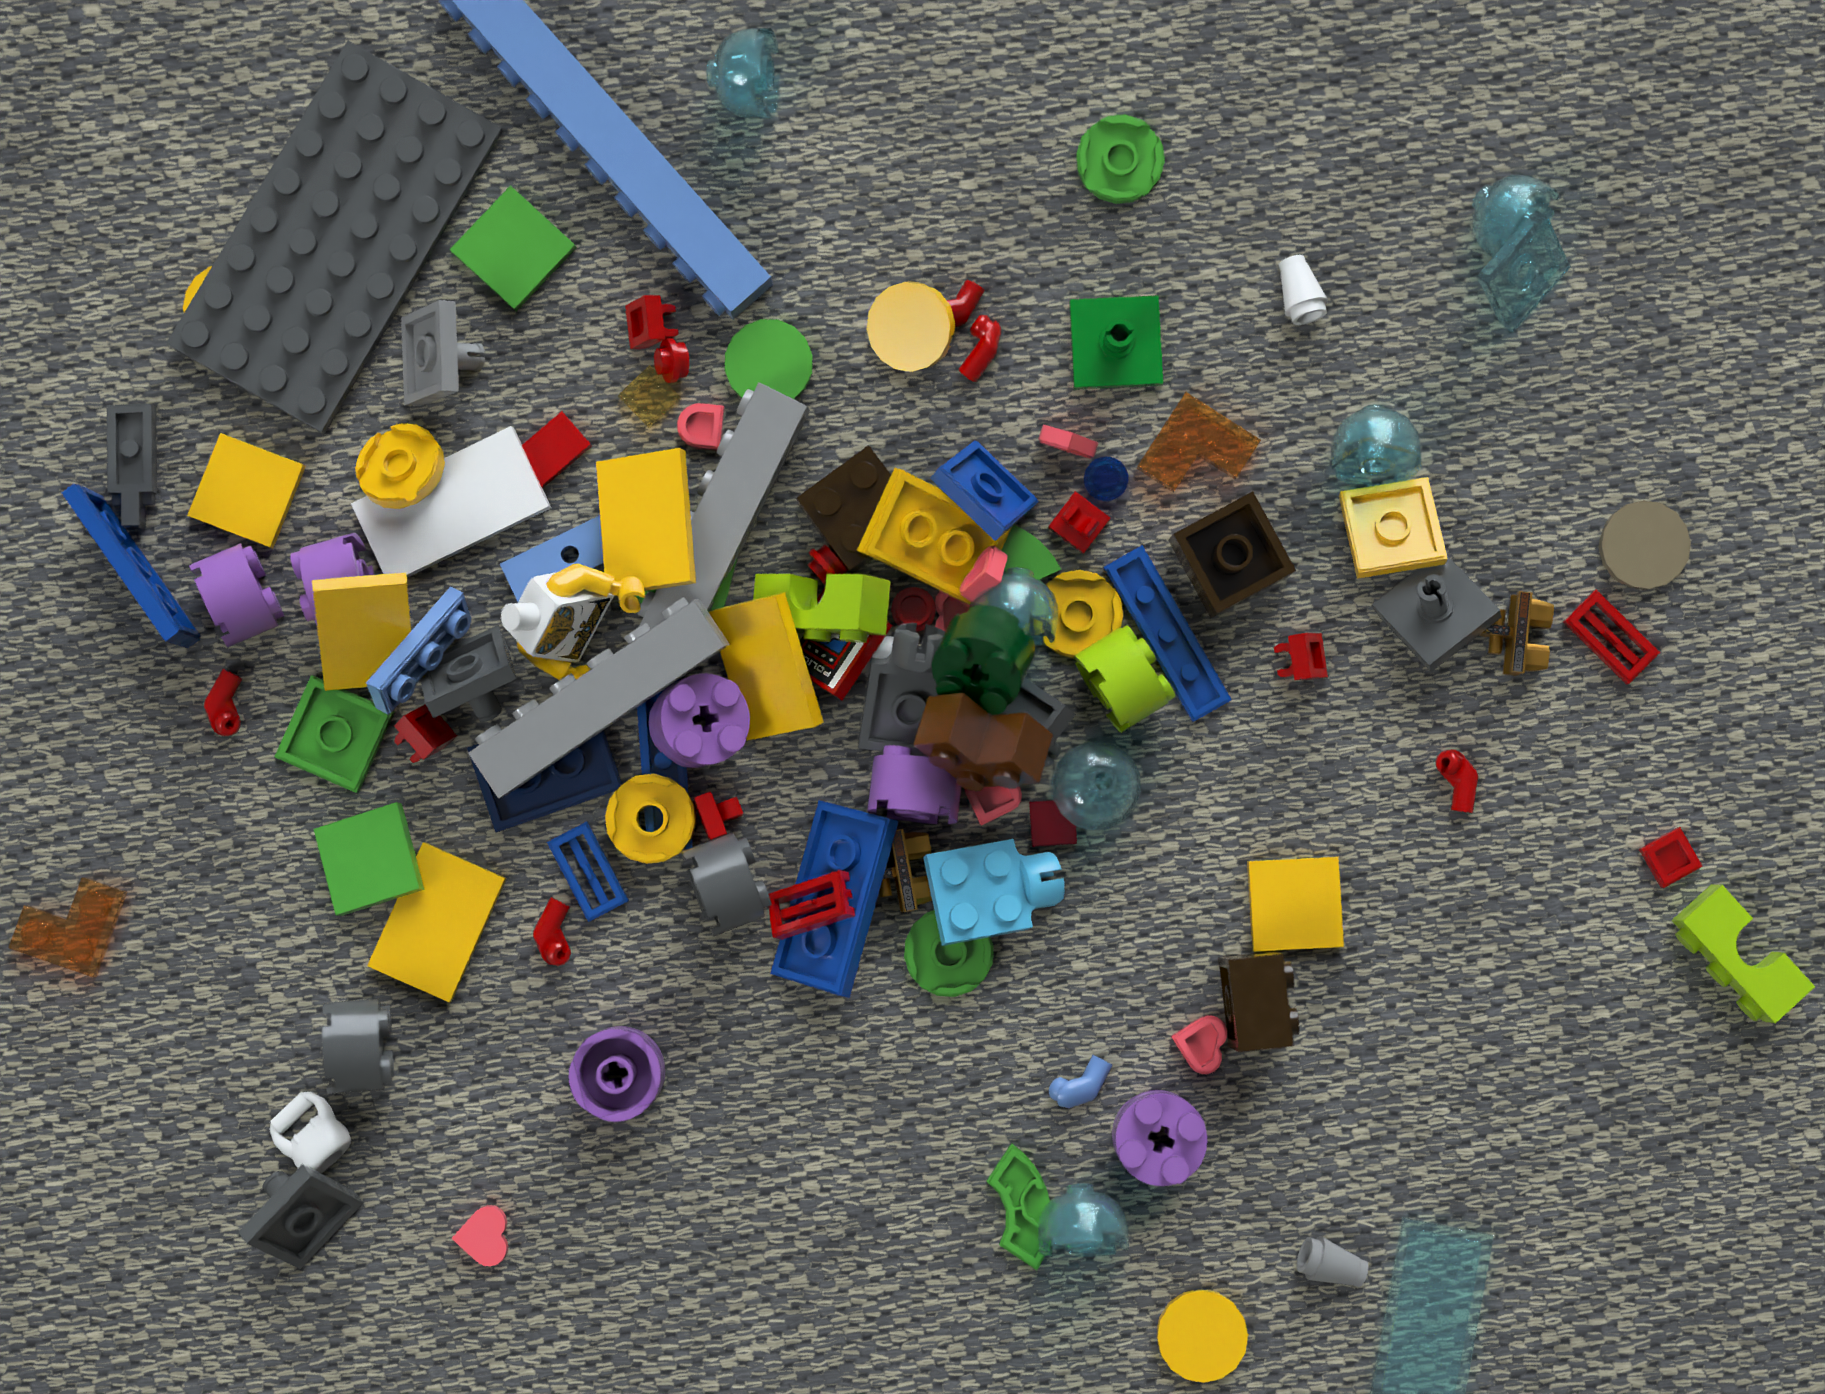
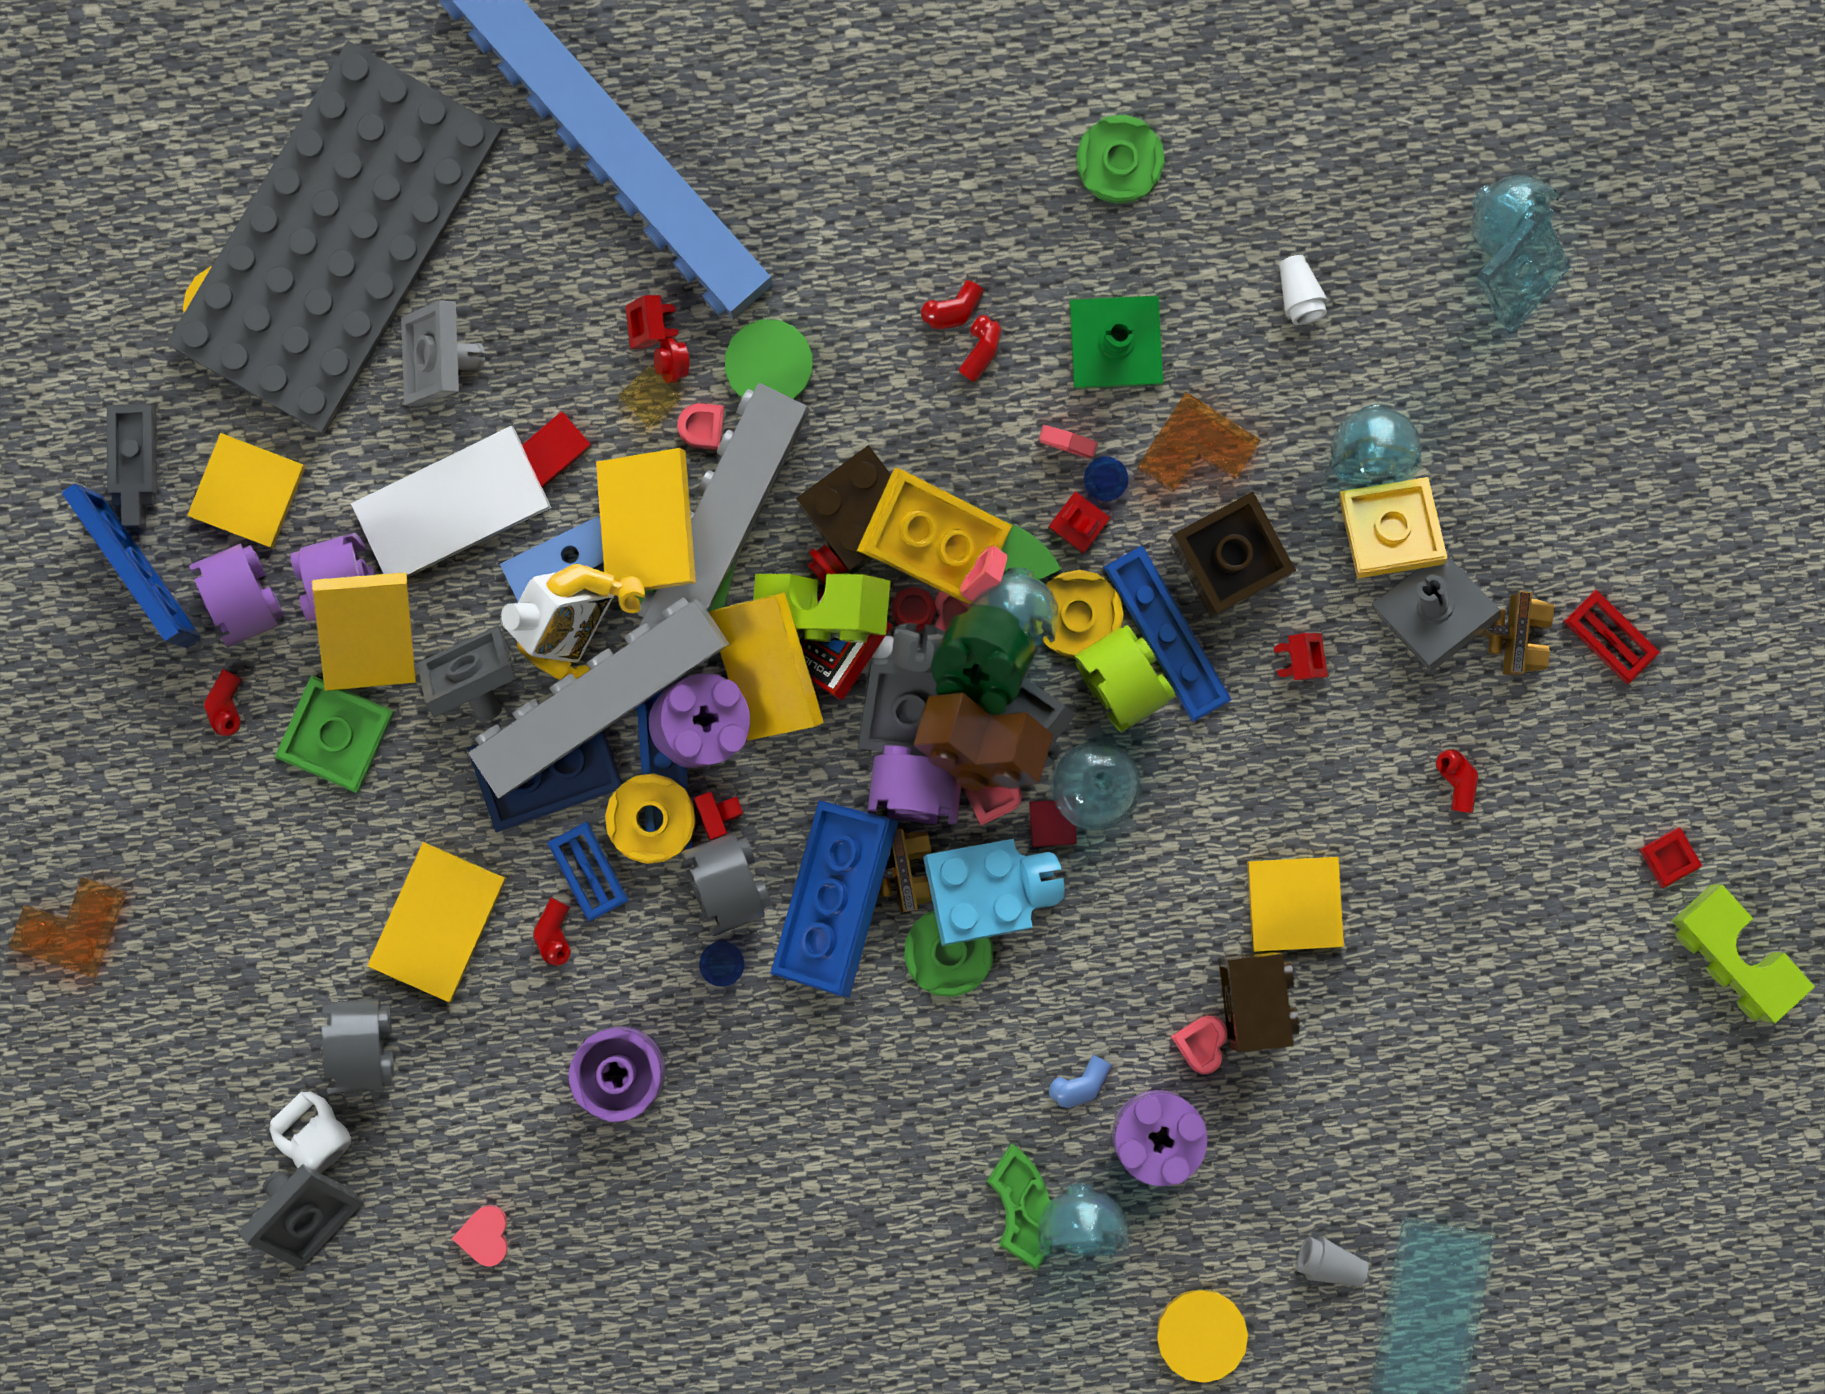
(368, 859): bright green tile -> none
(400, 466): yellow tile -> none
(419, 651): medium blue tile -> none
(423, 733): red tile -> none
(513, 248): bright green tile -> none
(721, 963): none -> clear blue plate
(746, 73): clear light blue cylinder -> none
(839, 897): red tile -> none
(910, 326): yellow tile -> none
(984, 490): blue tile -> none
(1644, 545): dark tan tile -> none

